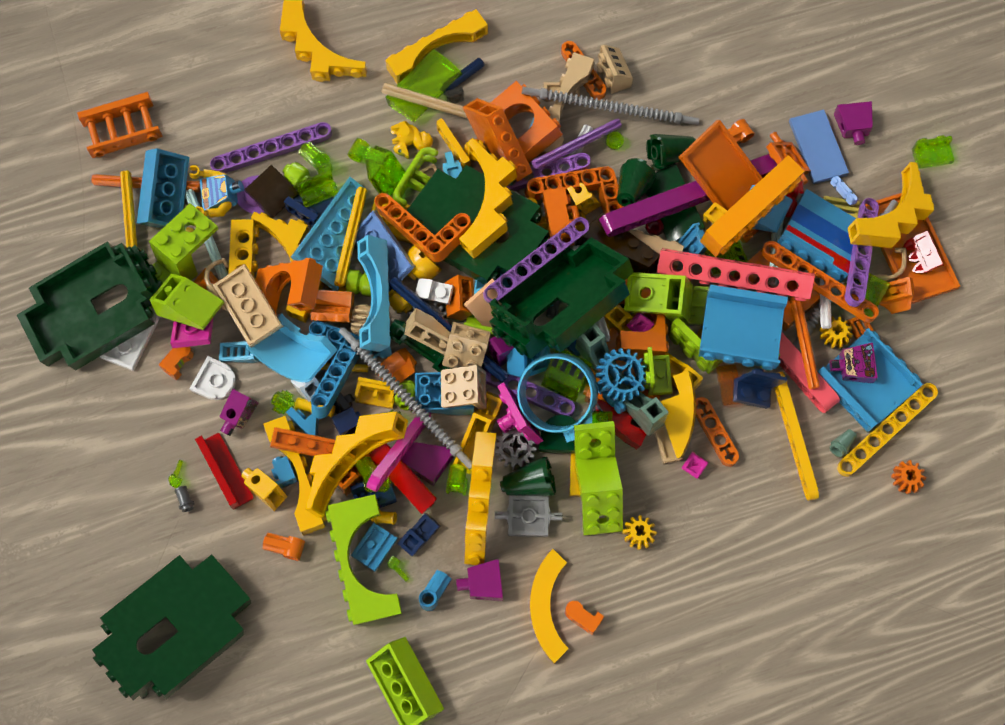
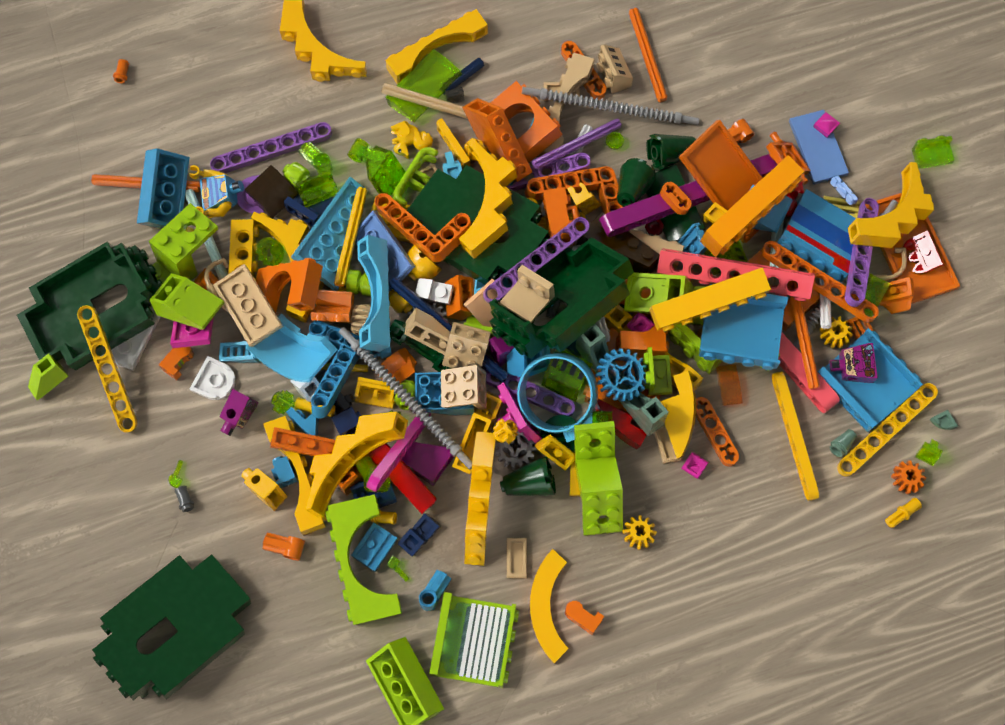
(45, 376): none -> lime slope
(99, 361): none -> yellow beam
(116, 109): orange fence -> none
(120, 75): none -> orange pin
(128, 208): yellow axle -> none
(225, 470): red panel -> none
(276, 251): none -> clear neon green gear
(457, 479): clear neon green piece -> none
(474, 641): none -> panel
(483, 582): magenta torso -> none
(505, 431): none -> yellow gear
(516, 558): none -> tan tile
(528, 295): none -> tan bracket
(528, 516): light grey plate -> none
(556, 451): none -> yellow slope
(618, 406): dark azure axle -> none
(648, 54): none -> orange axle
(675, 198): none -> orange beam
(709, 299): none -> yellow brick
(755, 387): dark blue bracket -> none
(826, 124): none -> dark pink tile
(854, 120): magenta torso -> none
(903, 512): none -> yellow axle
(929, 452): none -> clear neon green tile
(944, 421): none -> sand green tile

